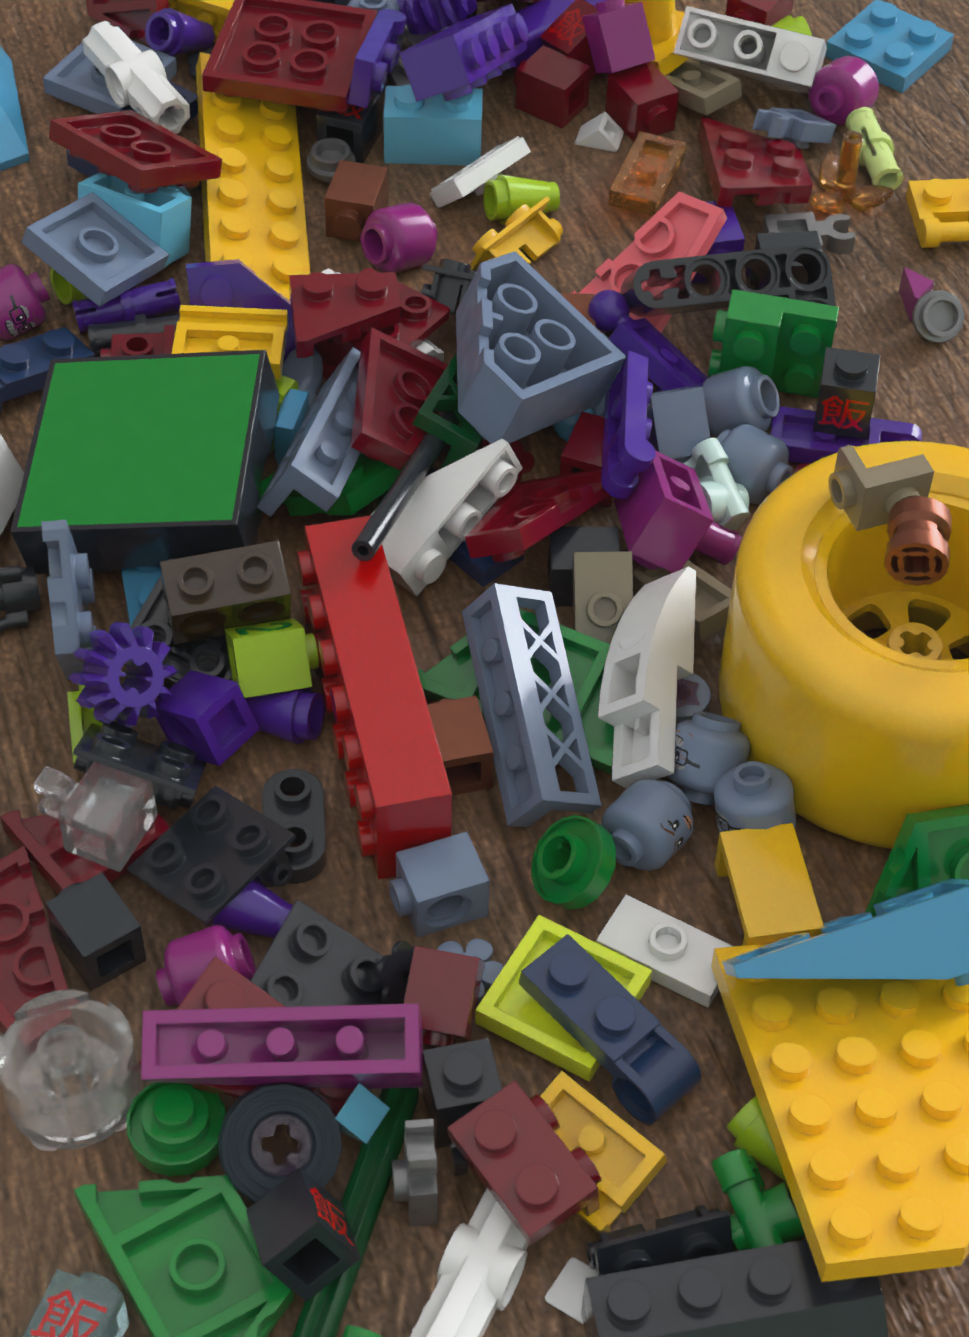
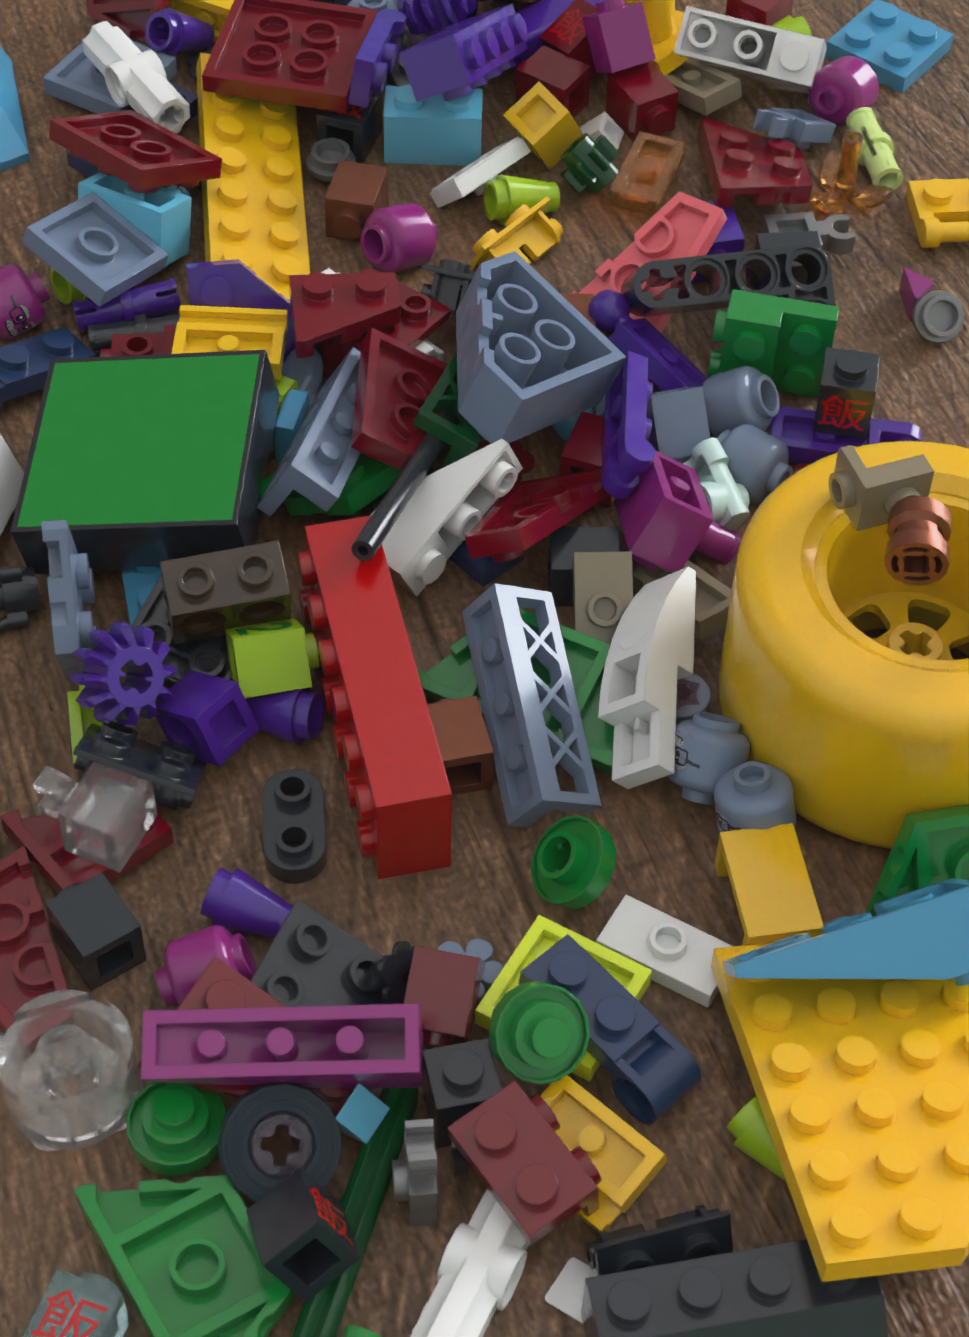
(215, 855): black hinge -> none
(440, 884): sand blue brick -> none
(539, 1032): none -> green plate
(543, 124): none -> yellow brick
(590, 163): none -> dark green gear
(649, 824): sand blue head -> none
(760, 1214): green plate -> none

